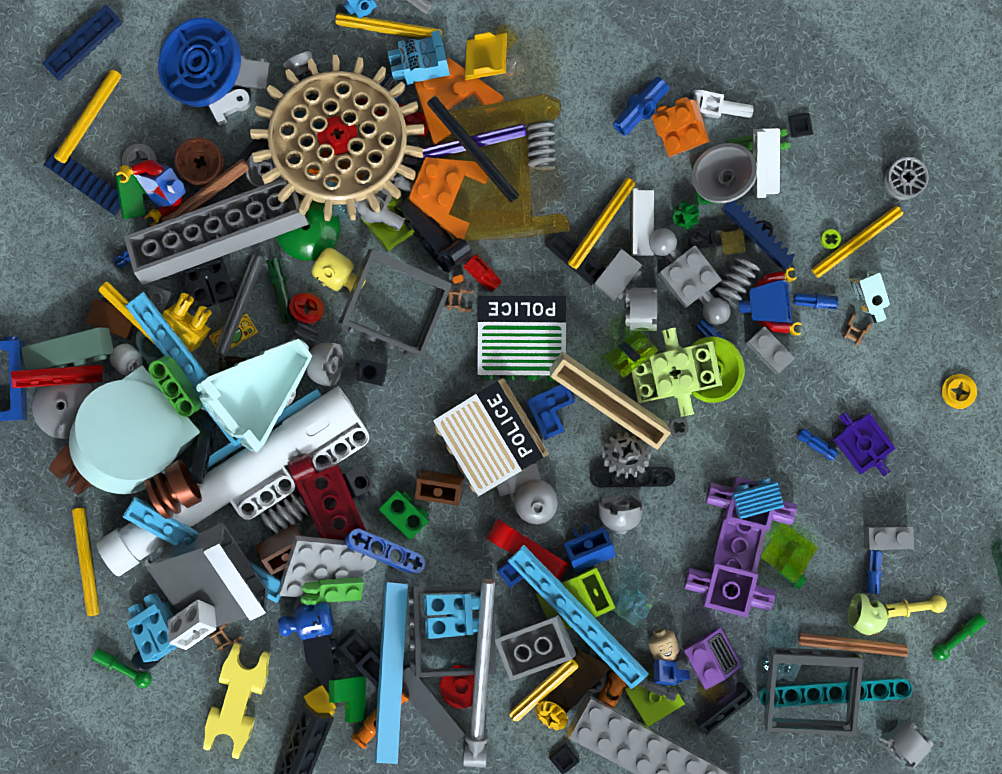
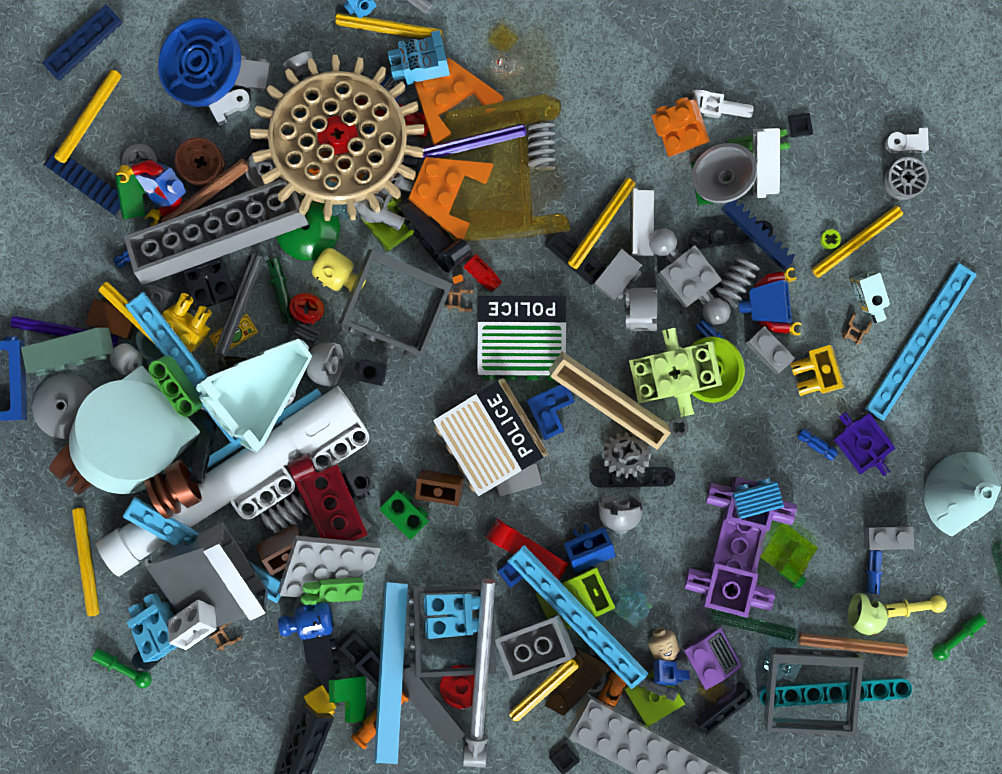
(50, 328): none -> dark purple axle
(57, 376): red tile -> none
(232, 718): light yellow piece -> none
(385, 550): blue beam -> none
(473, 149): black axle -> none
(485, 55): yellow piece -> none
(536, 501): light grey cylinder -> none
(557, 718): yellow gear -> none
(630, 353): clear neon green slope -> none
(640, 106): blue piece -> none
(686, 215): green gear -> none
(732, 242): clear yellow tile -> none
(753, 625): none -> clear green axle
(816, 300): blue axle -> none
(828, 374): none -> yellow brick
(906, 743): light grey brick -> none
(913, 143): none -> white leg
(920, 341): none -> medium azure tile
(960, 491): none -> light aqua cone
(968, 386): yellow gear -> none

